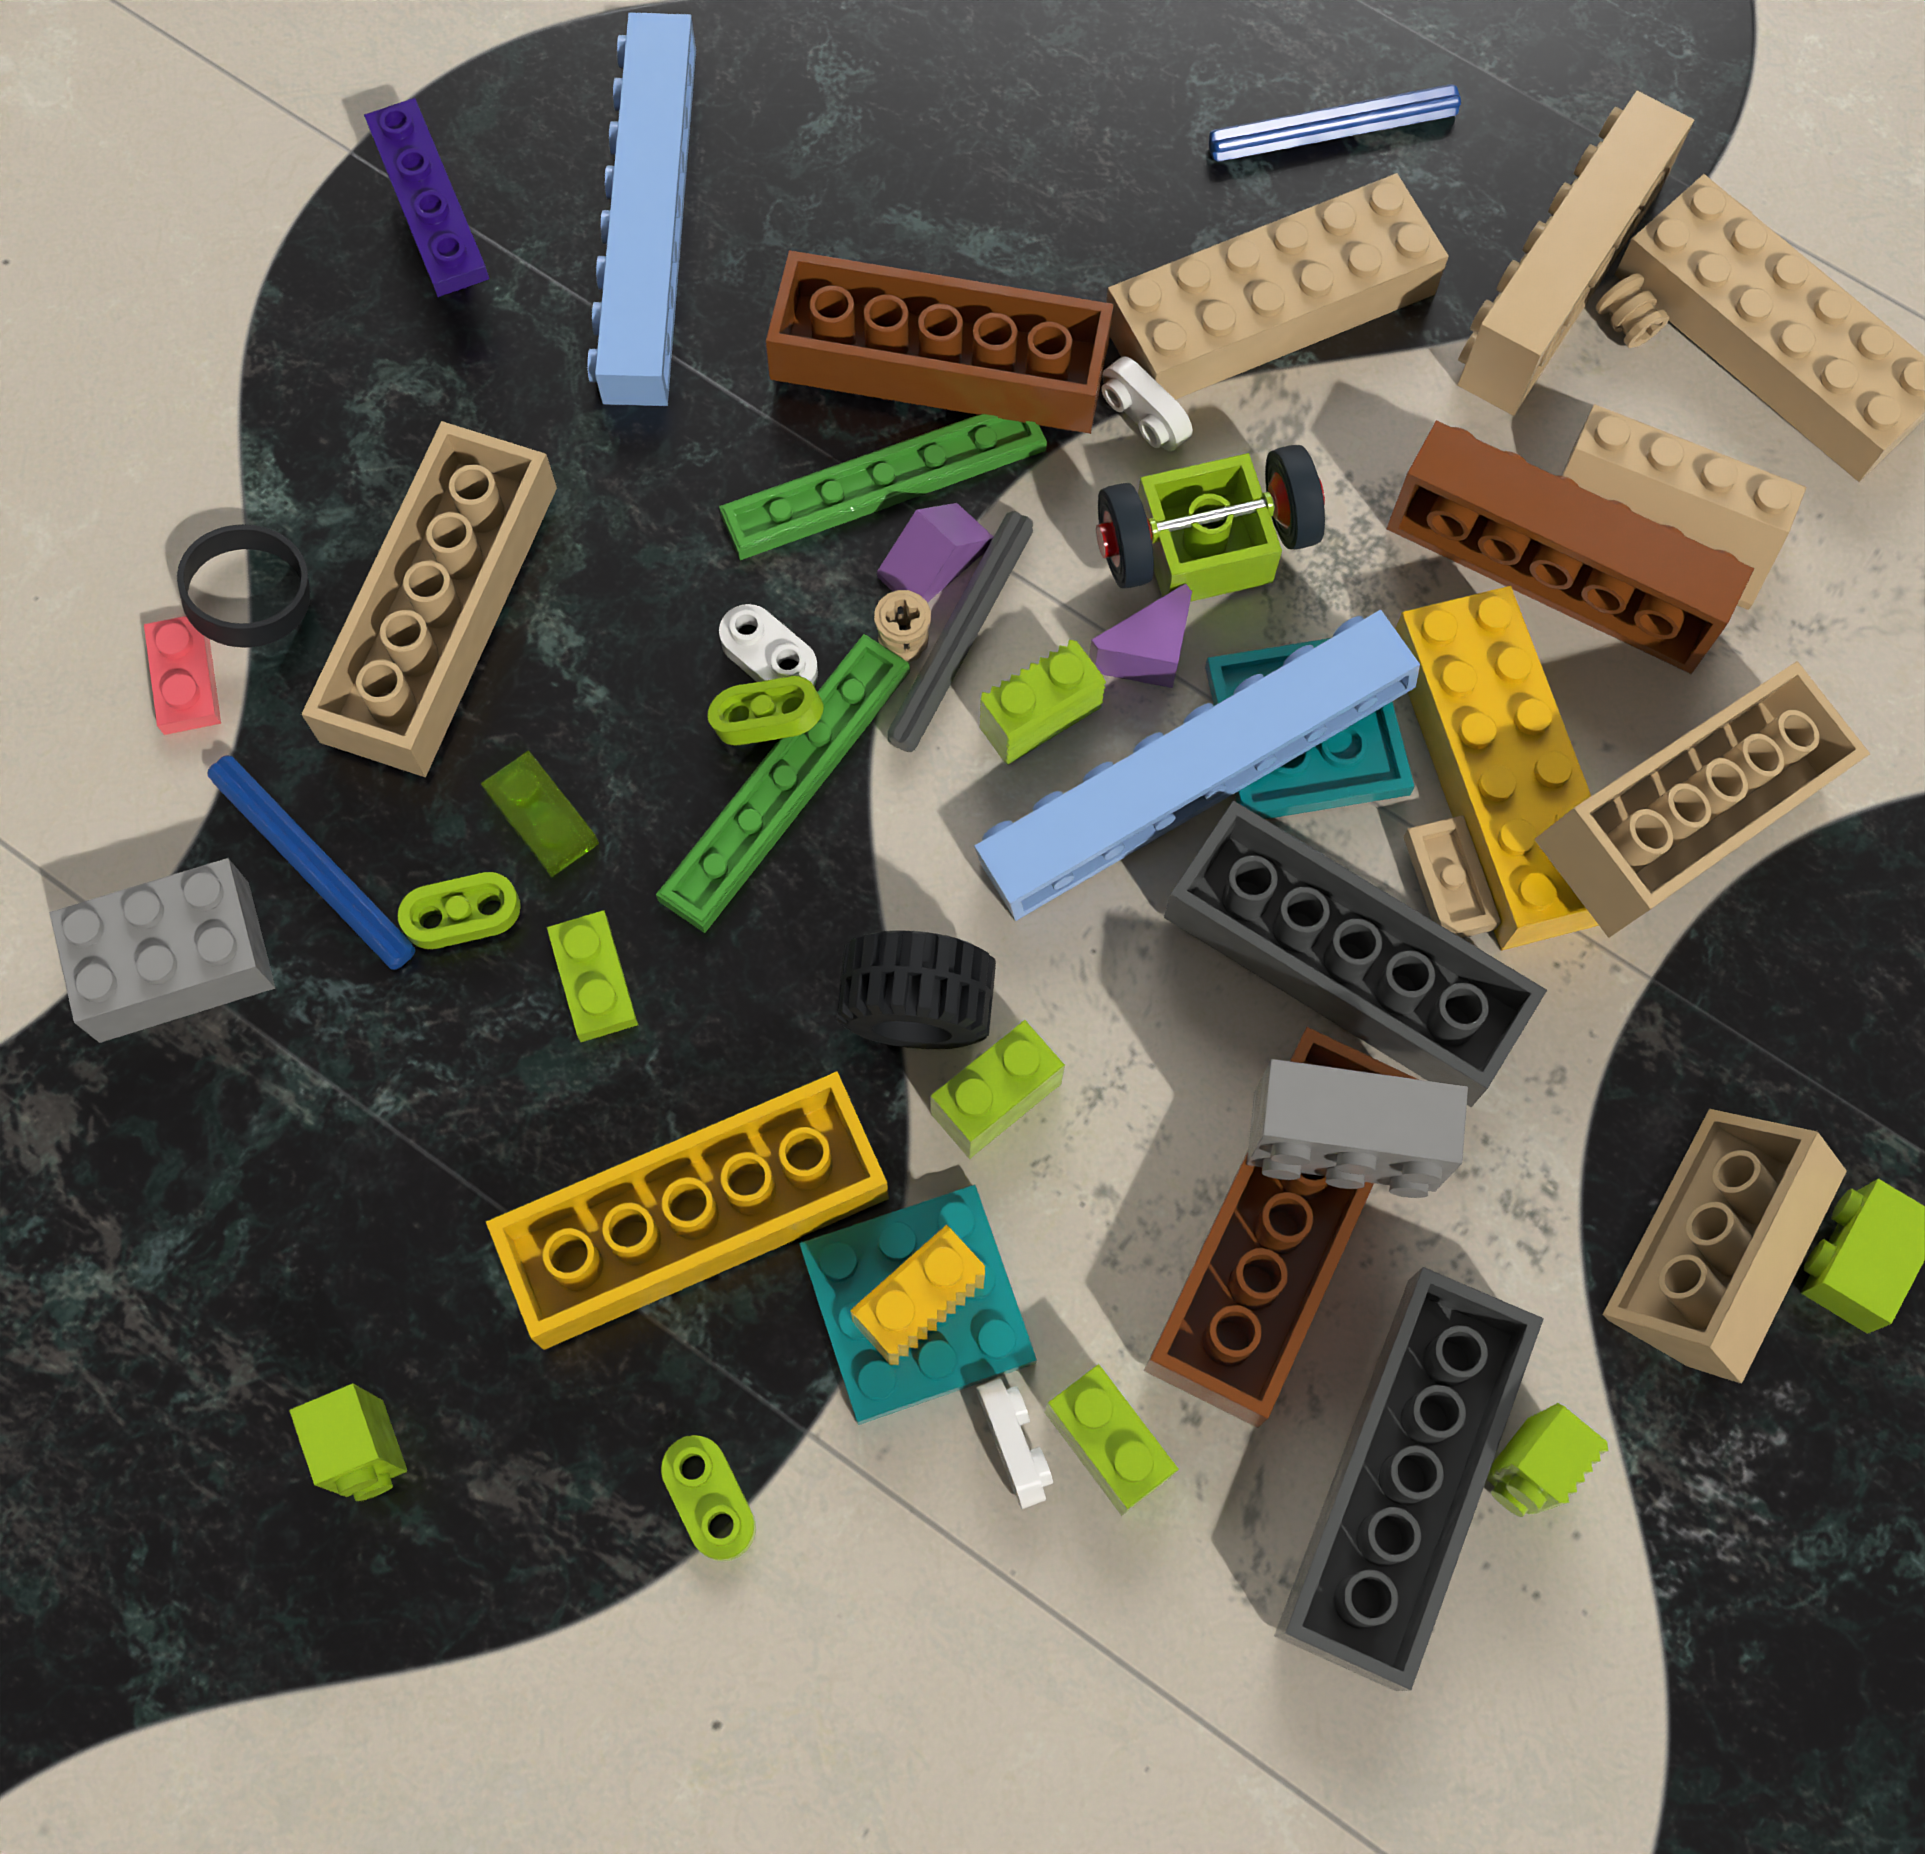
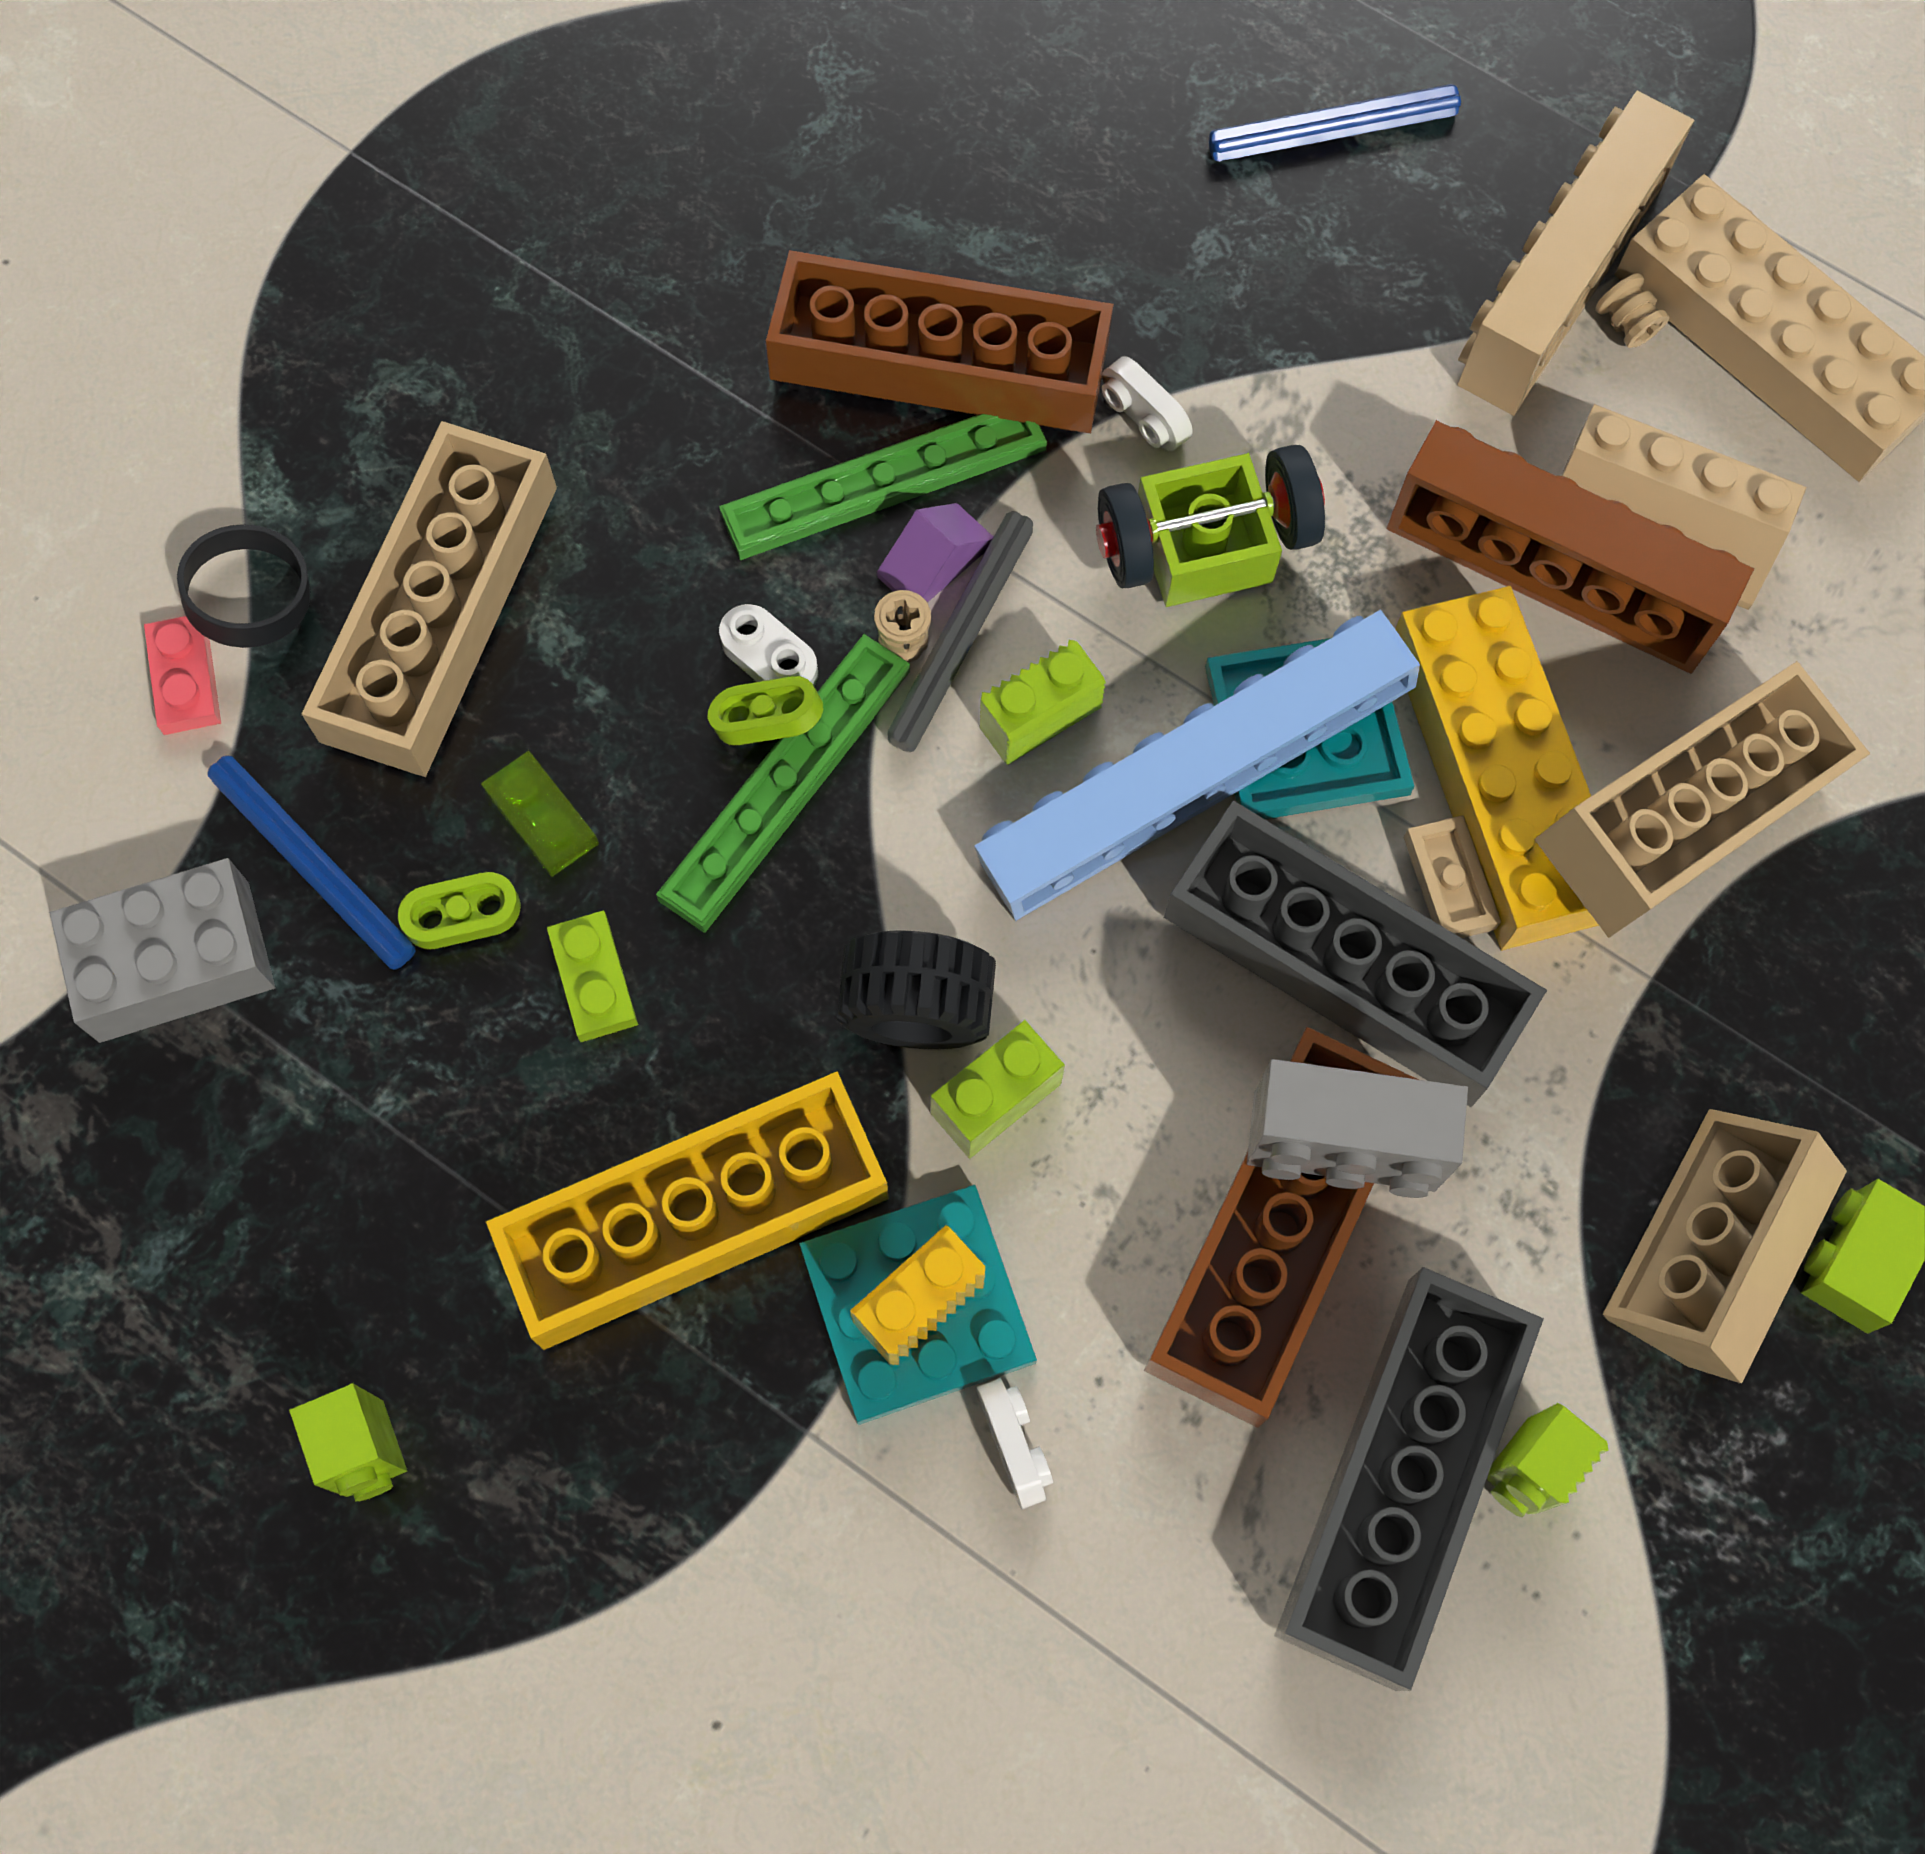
(426, 197): dark purple plate -> none
(645, 211): light blue brick -> none
(708, 1496): lime plate -> none
(1110, 1439): lime brick -> none
(1147, 643): medium lavender slope -> none
(1277, 288): tan brick -> none

